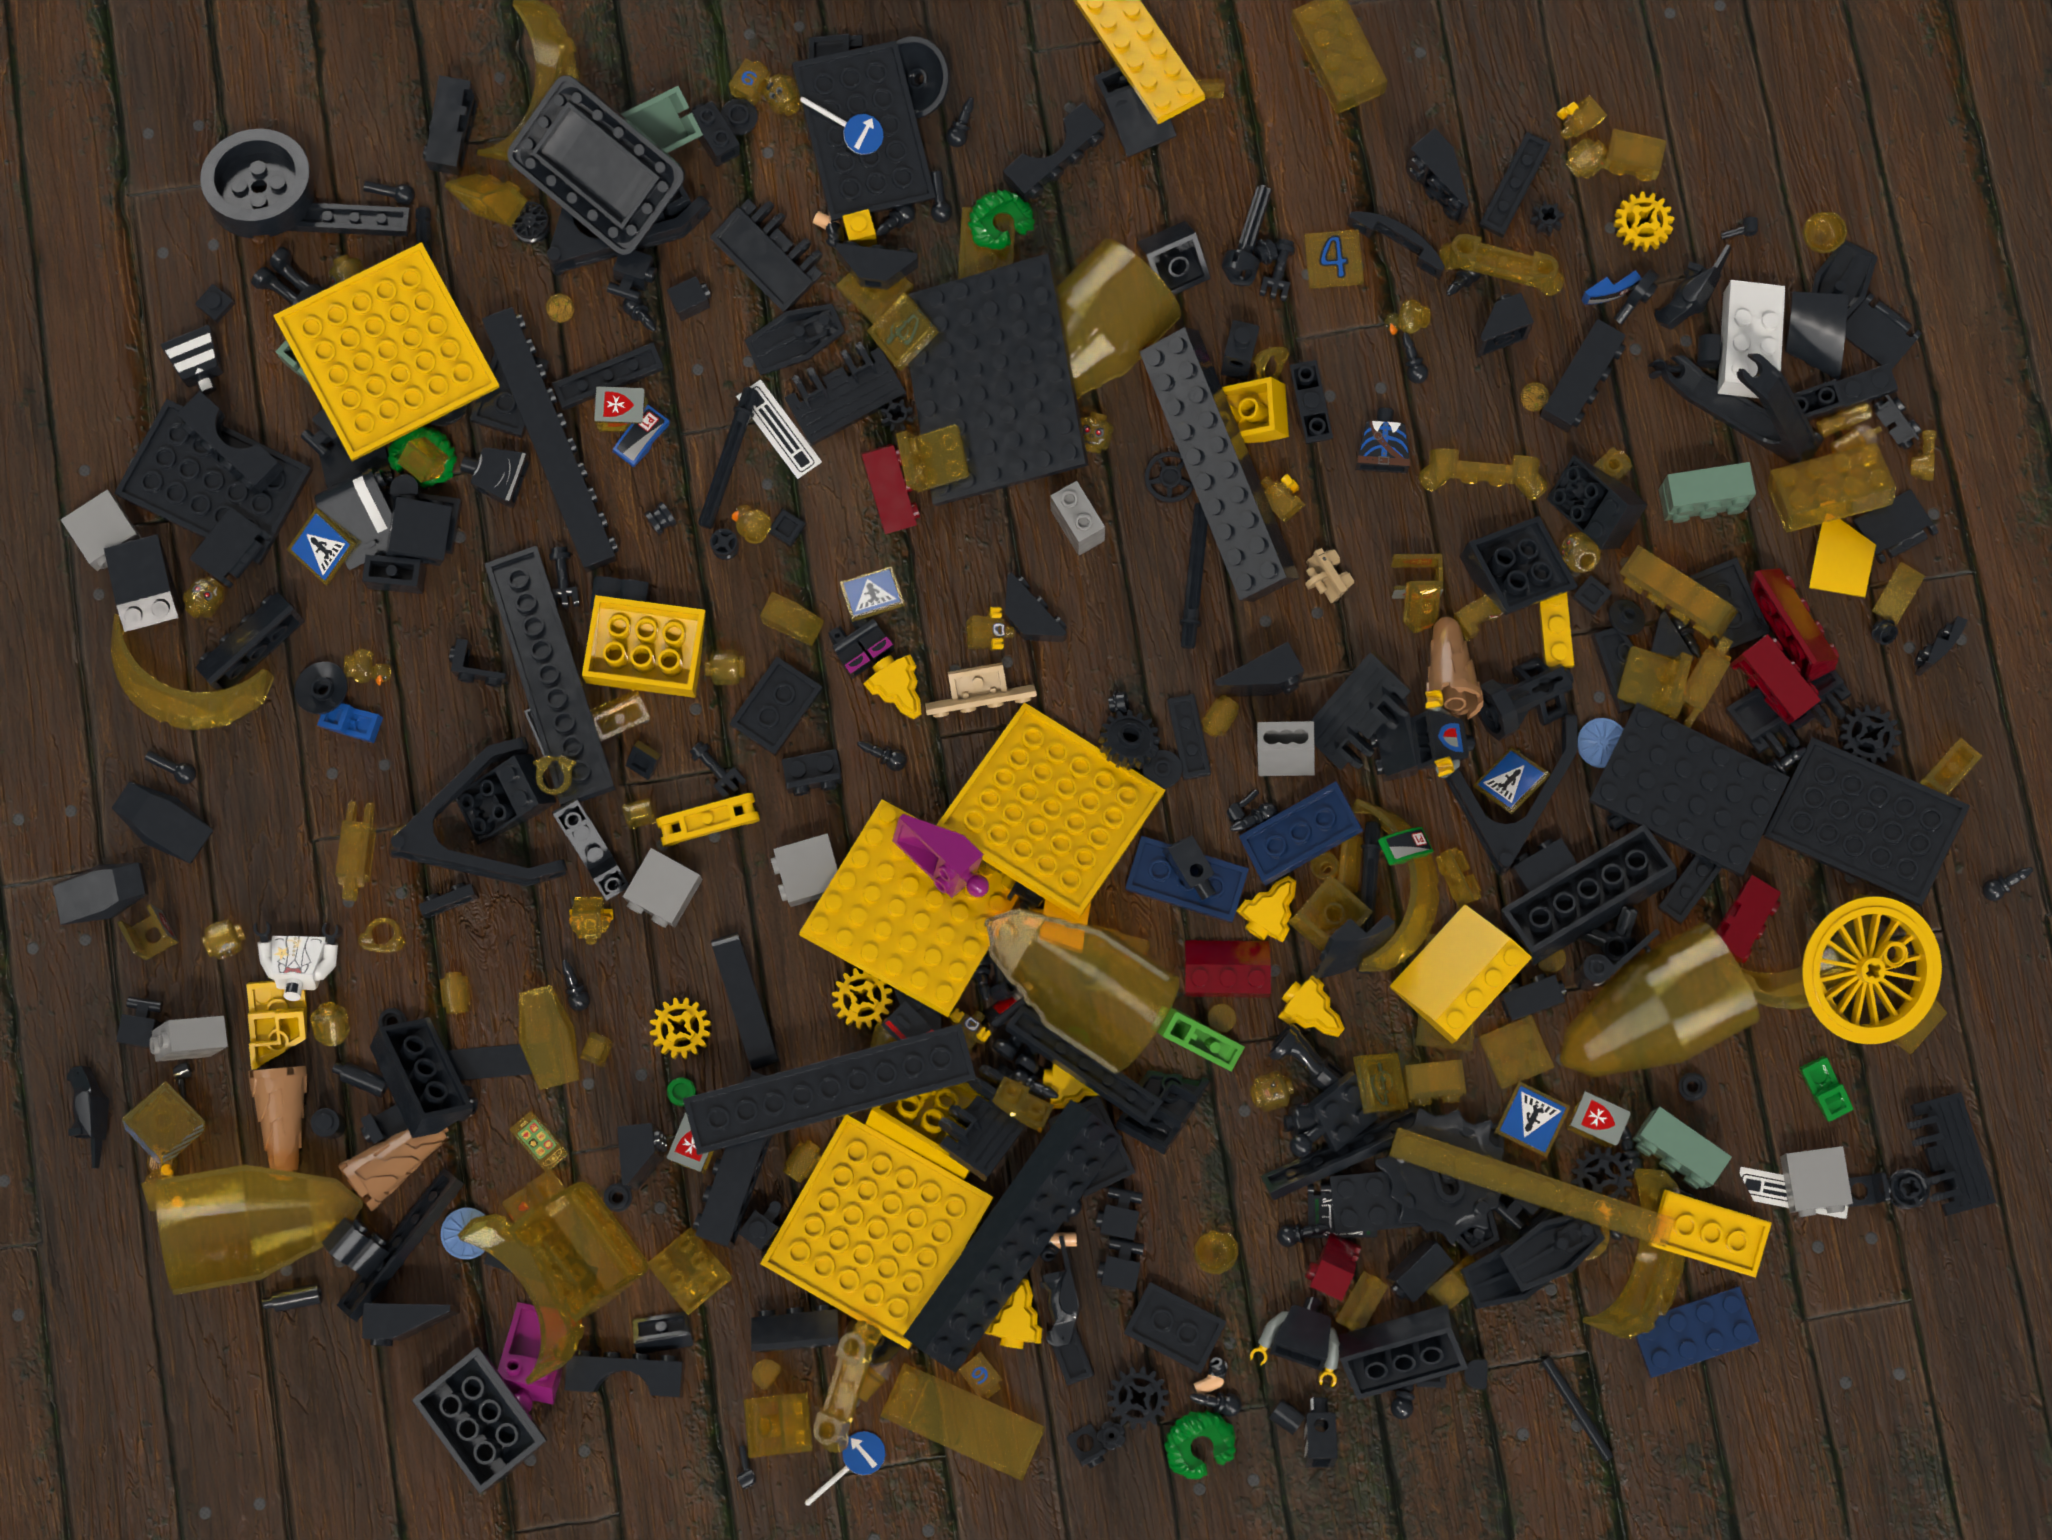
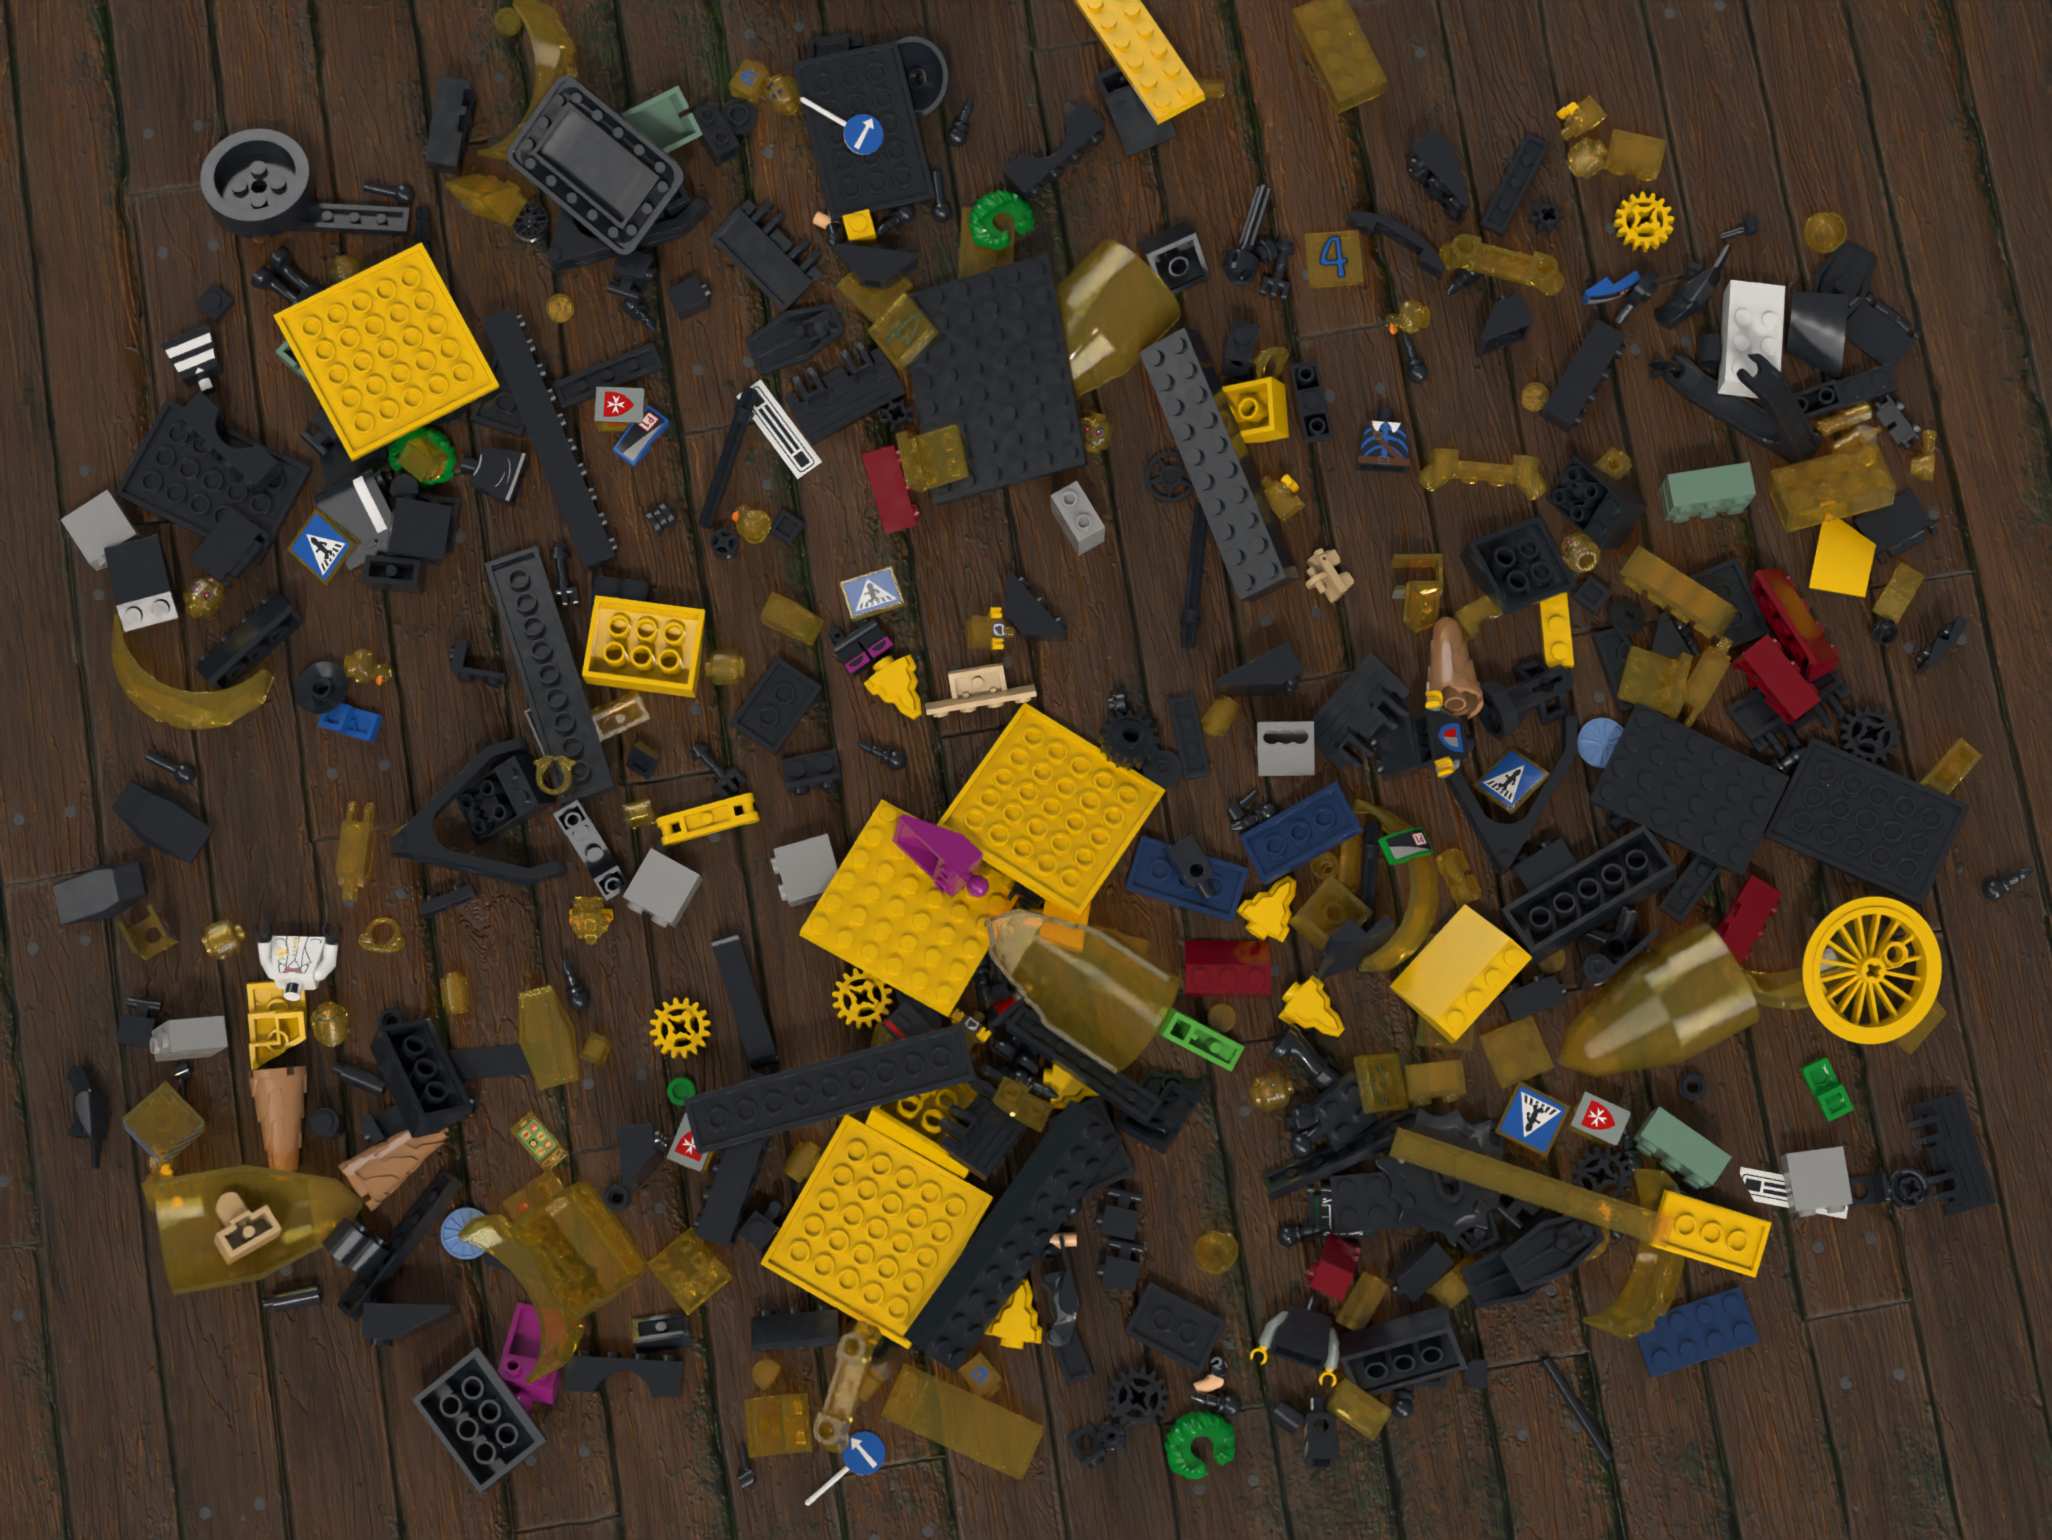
(243, 1229): none -> tan brick
(507, 21): none -> clear yellow tile
(1358, 1409): none -> clear yellow slope

